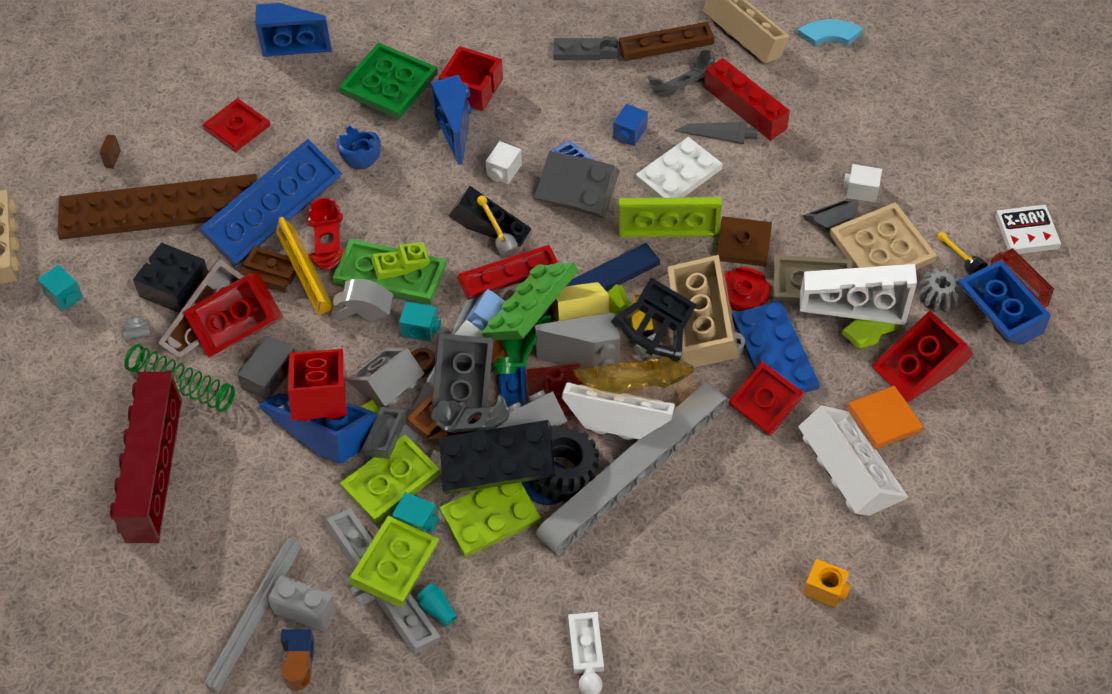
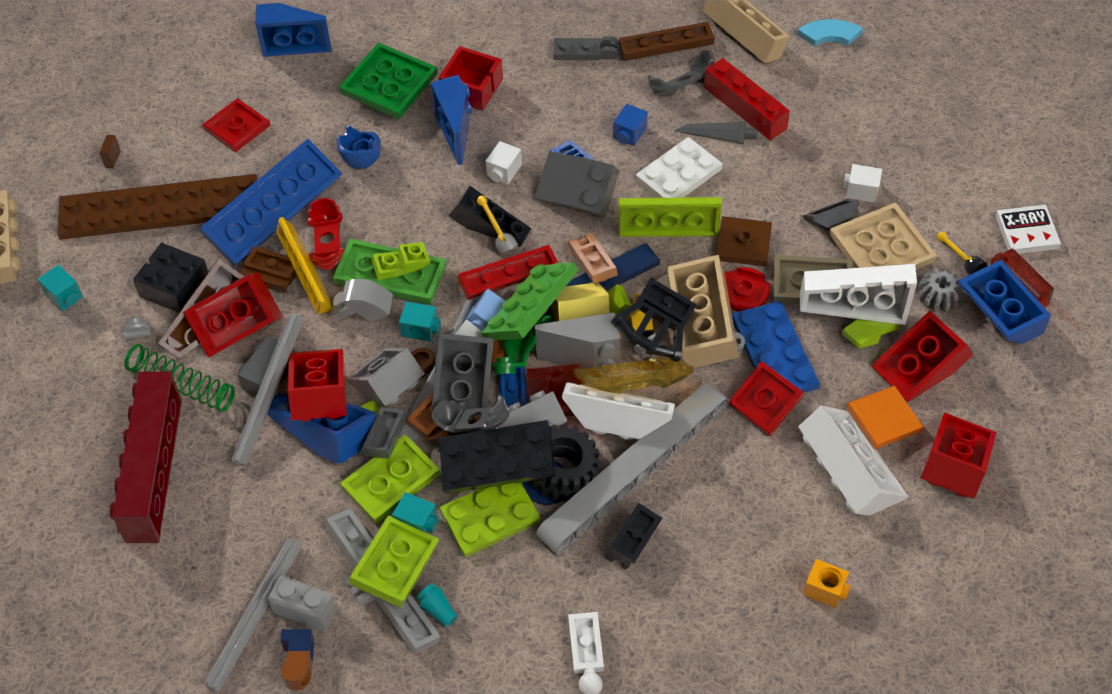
(267, 389): none -> light grey axle
(593, 258): none -> nougat plate
(634, 536): none -> black hinge
(959, 456): none -> red slope

